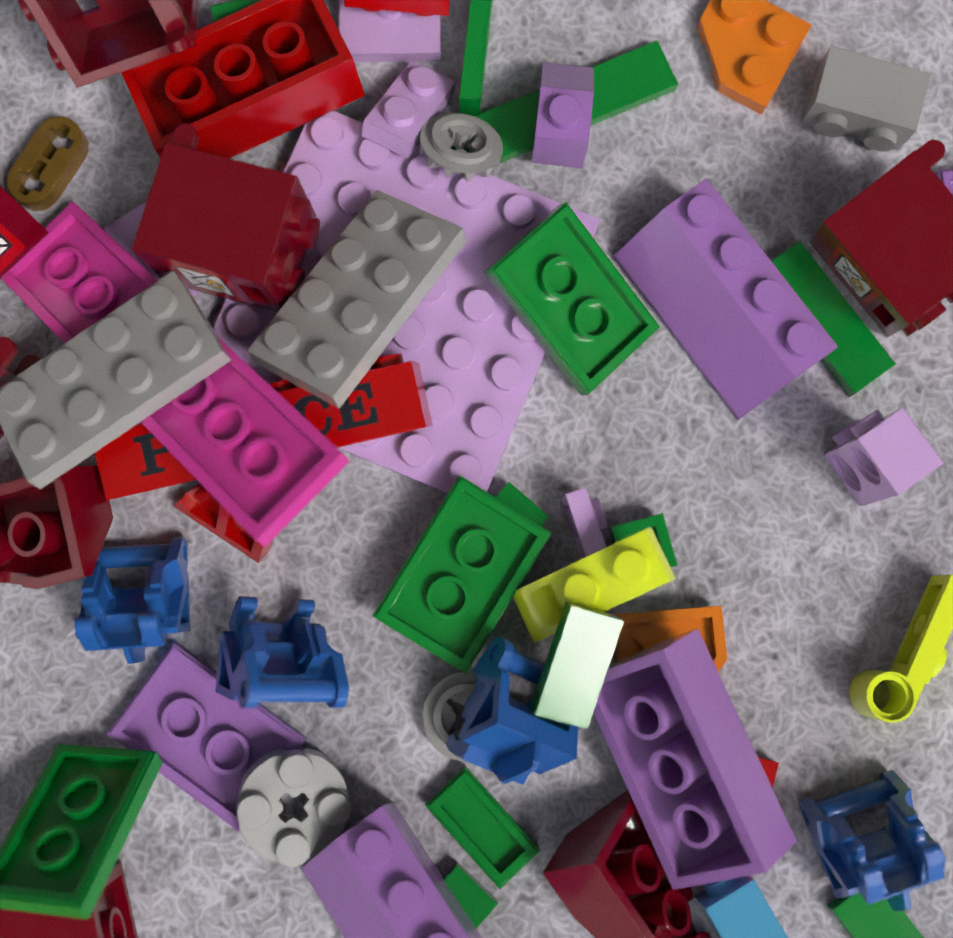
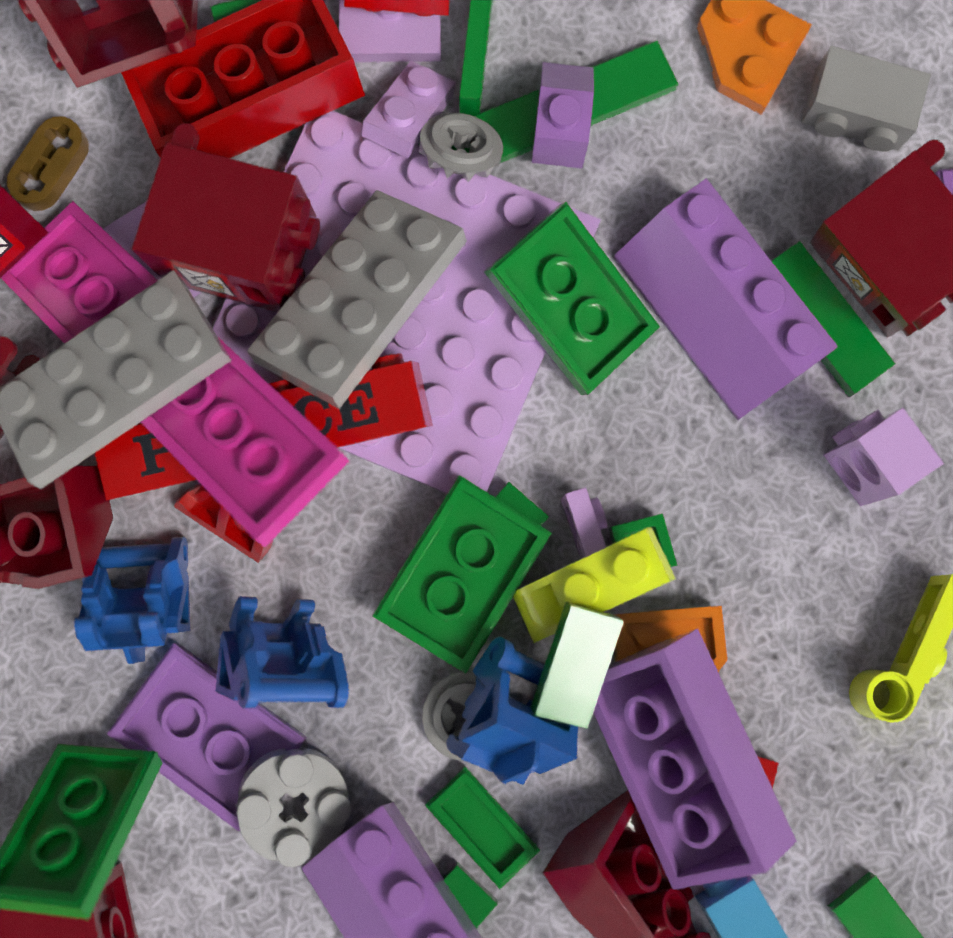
(879, 862): blue piece -> none

